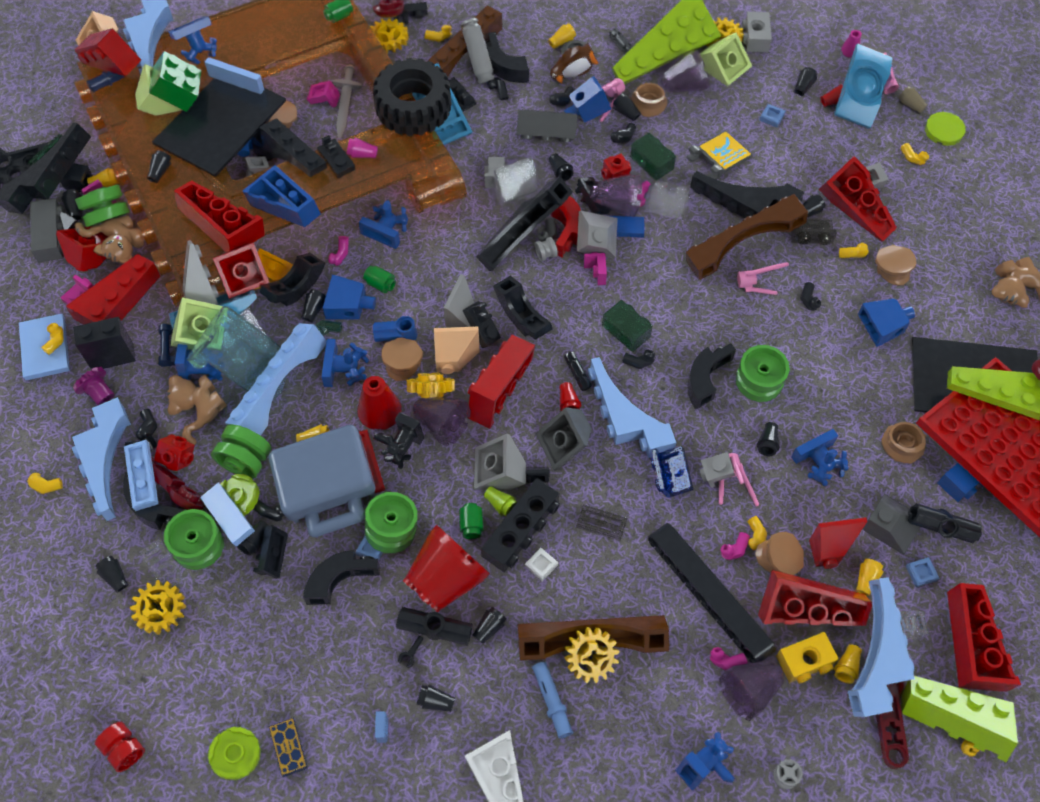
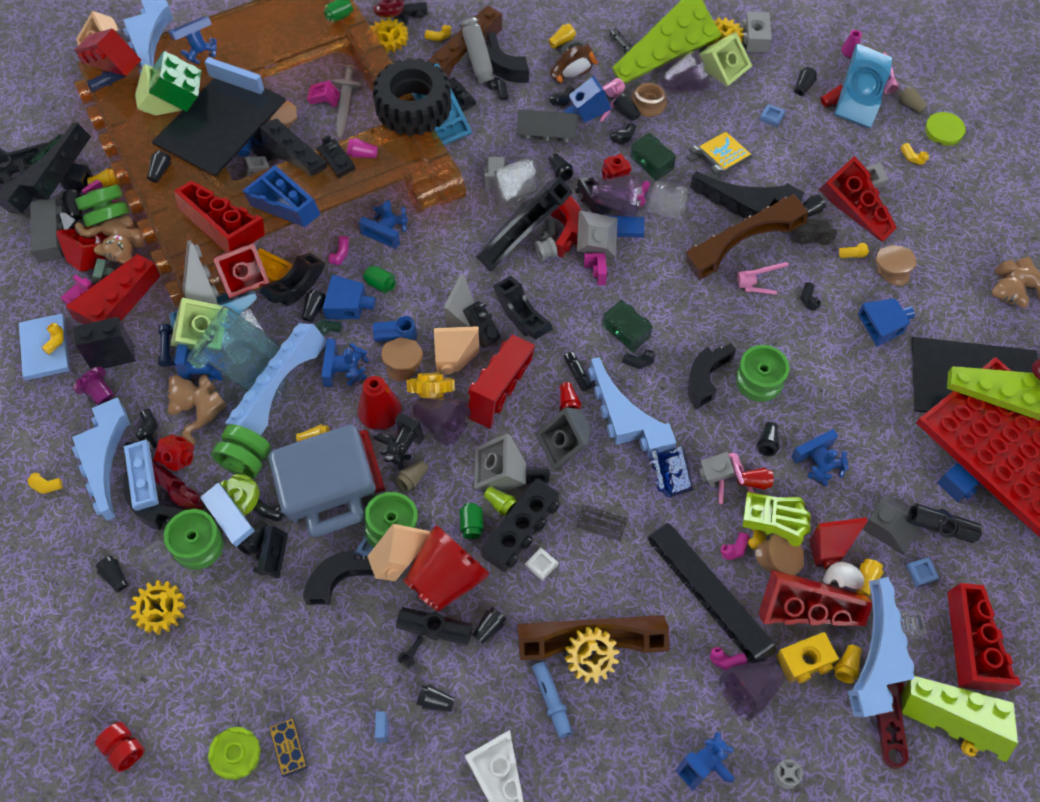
(100, 271): none -> sand green tile
(396, 551): none -> light nougat slope
(411, 476): none -> dark tan cone
(758, 478): none -> red cone
(777, 516): none -> lime plate
(845, 575): none -> white hair
(904, 442): medium nougat hat -> none

